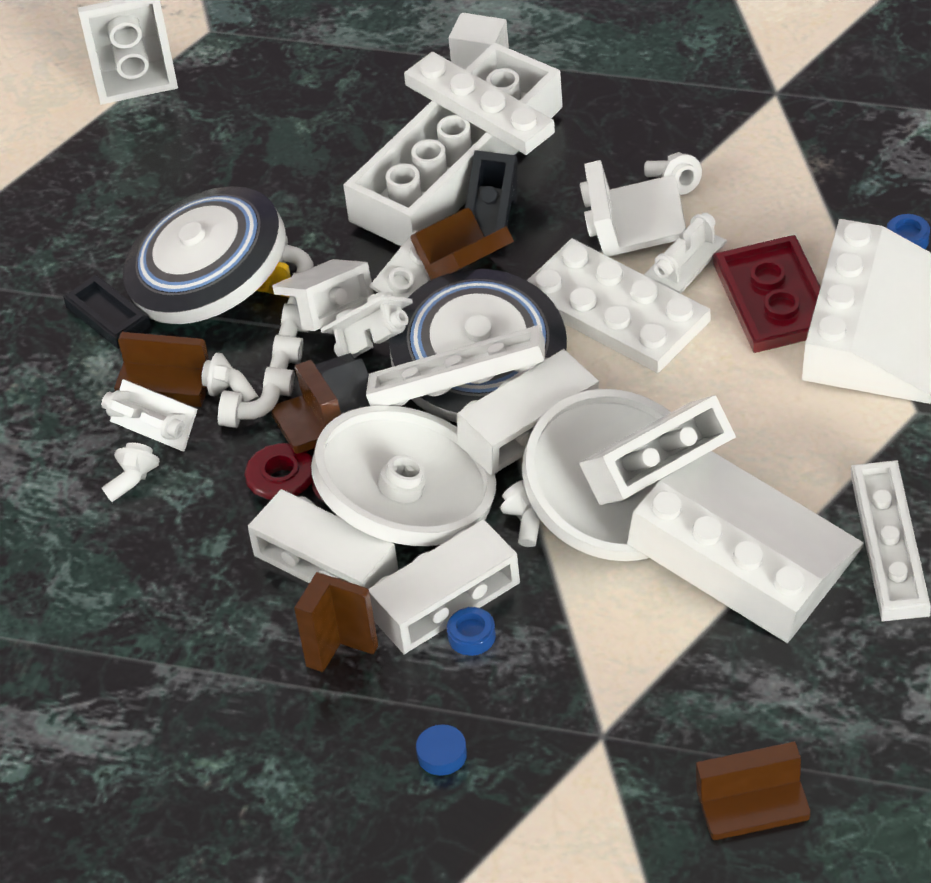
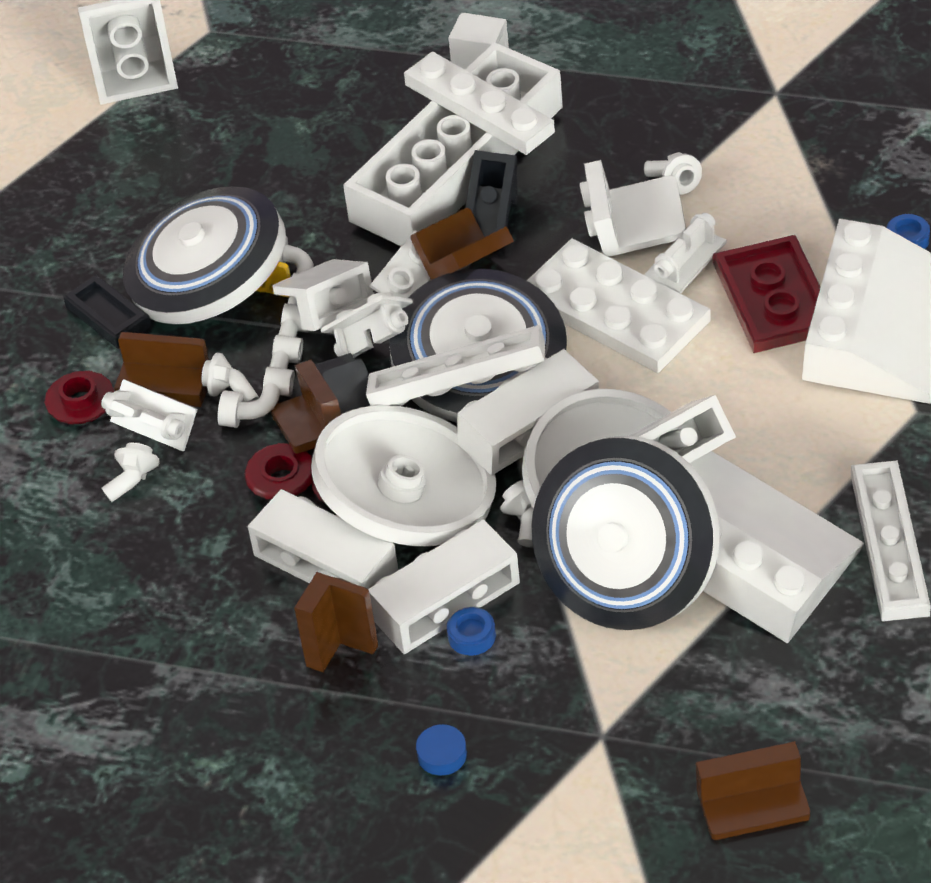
(79, 409): none -> dark red piece
(625, 532): none -> dish

